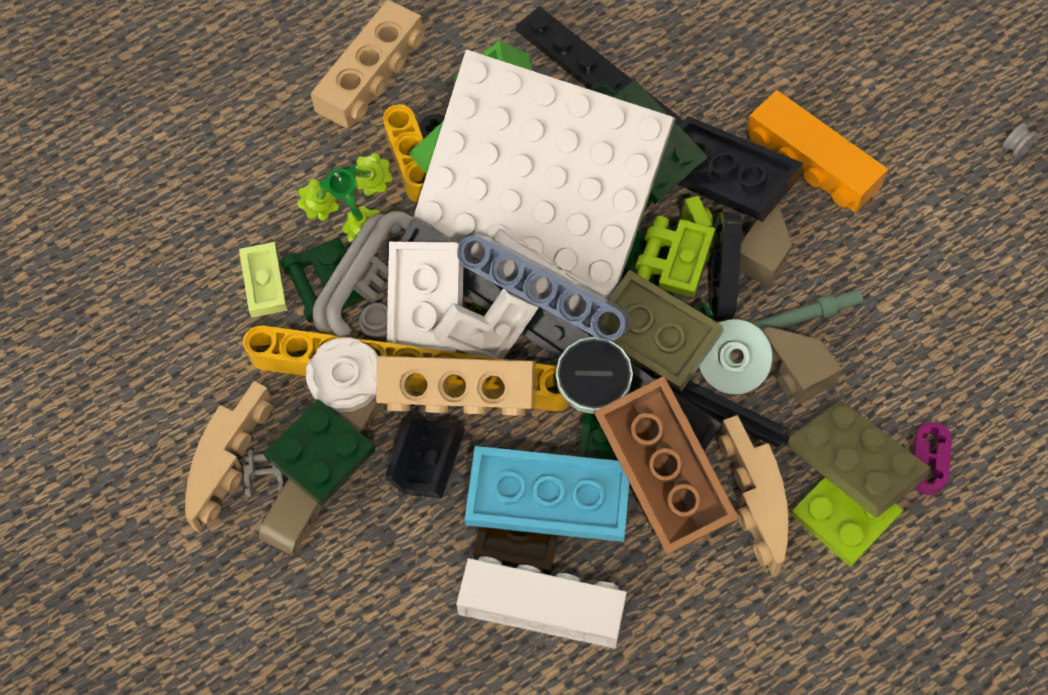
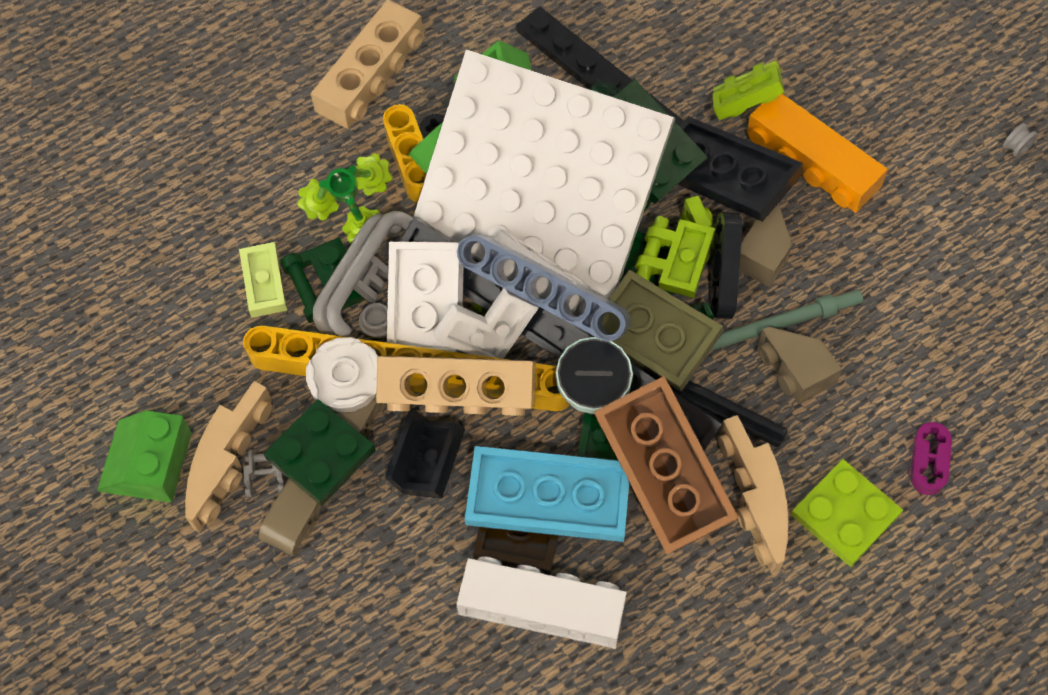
(146, 456): none -> bright green slope
(736, 377): light aqua dish -> none
(747, 90): none -> lime plate
(858, 458): olive plate -> none

